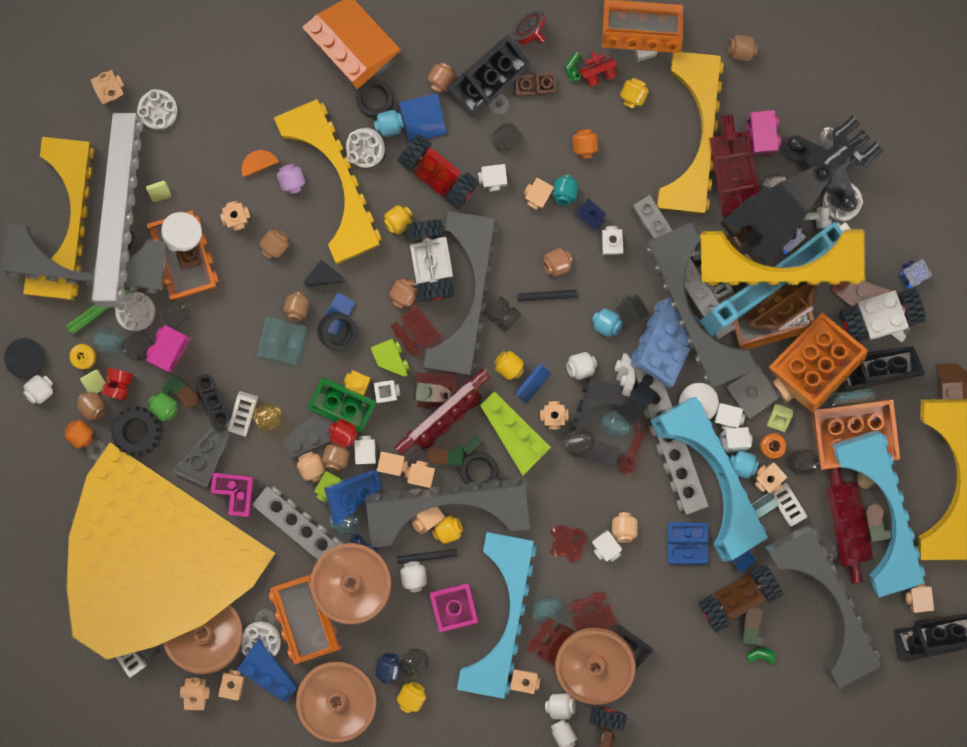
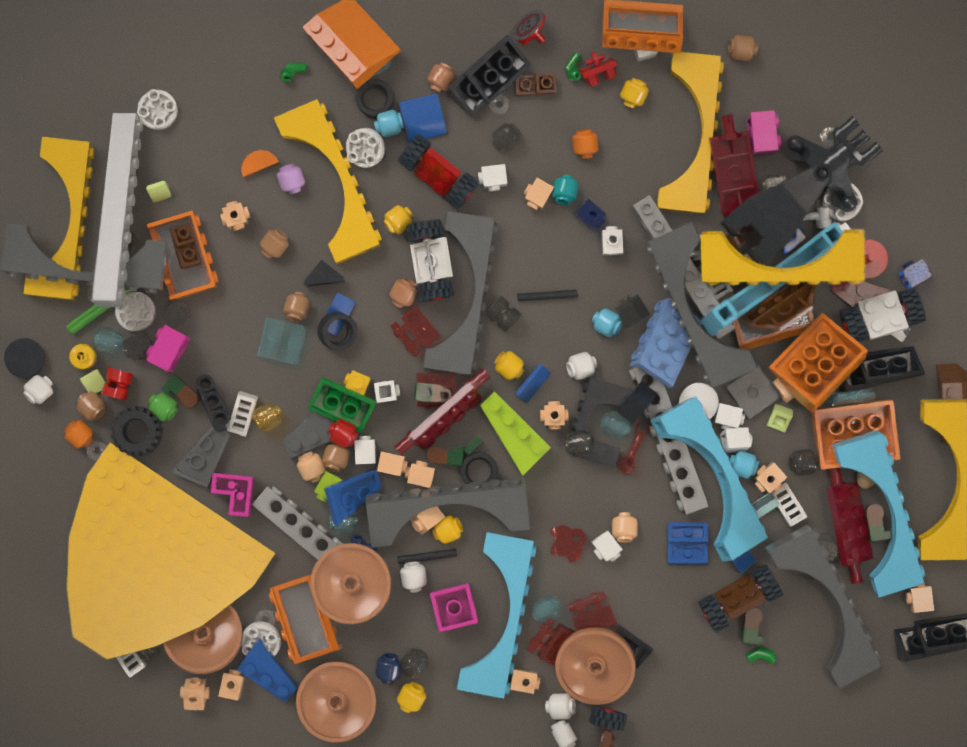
(107, 86): light nougat brick -> none
(181, 231): white tile -> none
(291, 69): none -> green arm
(388, 357): lime slope -> none
(557, 262): nougat head -> none
(625, 374): white slope -> none
(778, 450): orange head -> none
(875, 258): none -> shield

